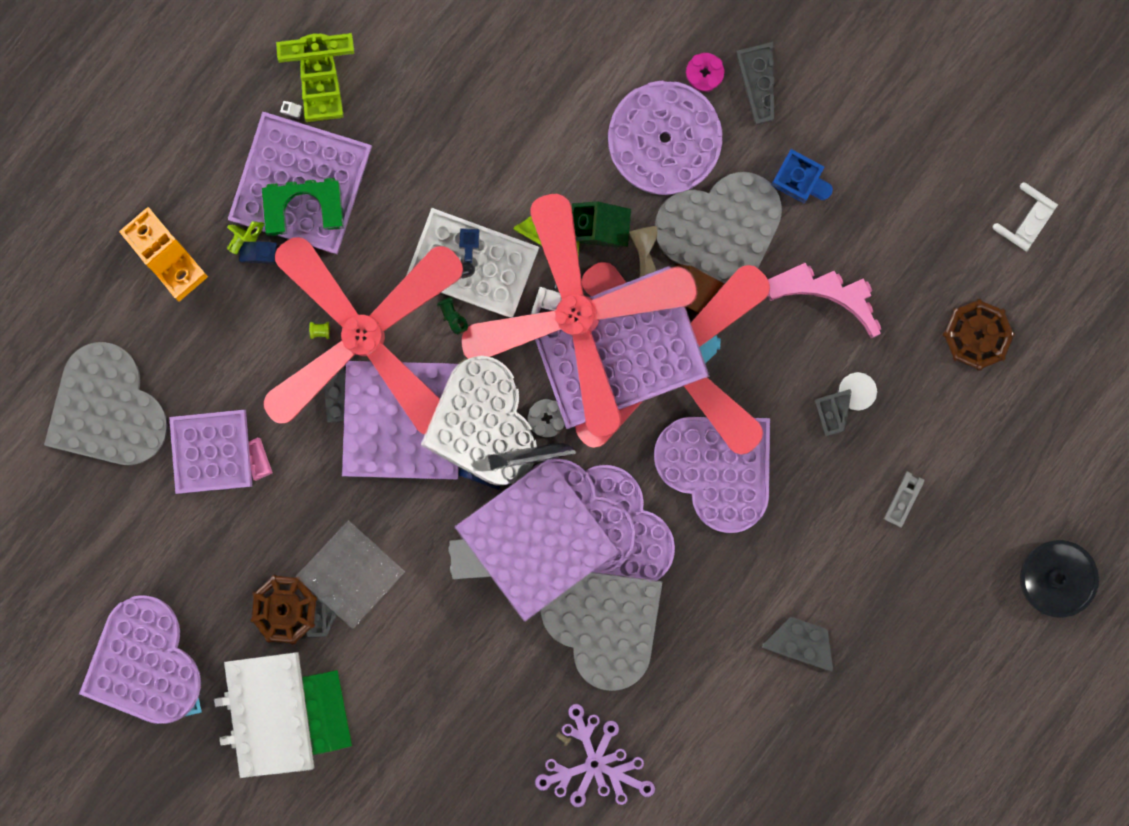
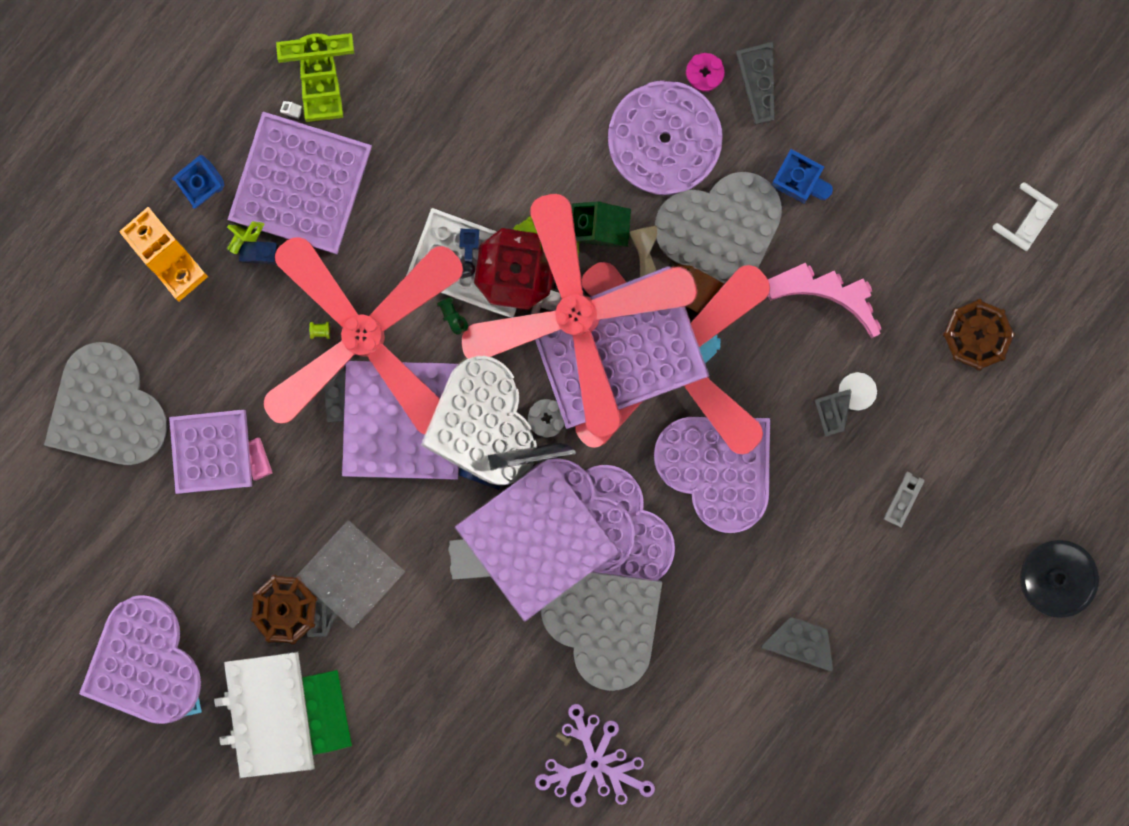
(199, 181): none -> blue slope
(277, 198): green arch -> none
(494, 274): none -> dark red piece

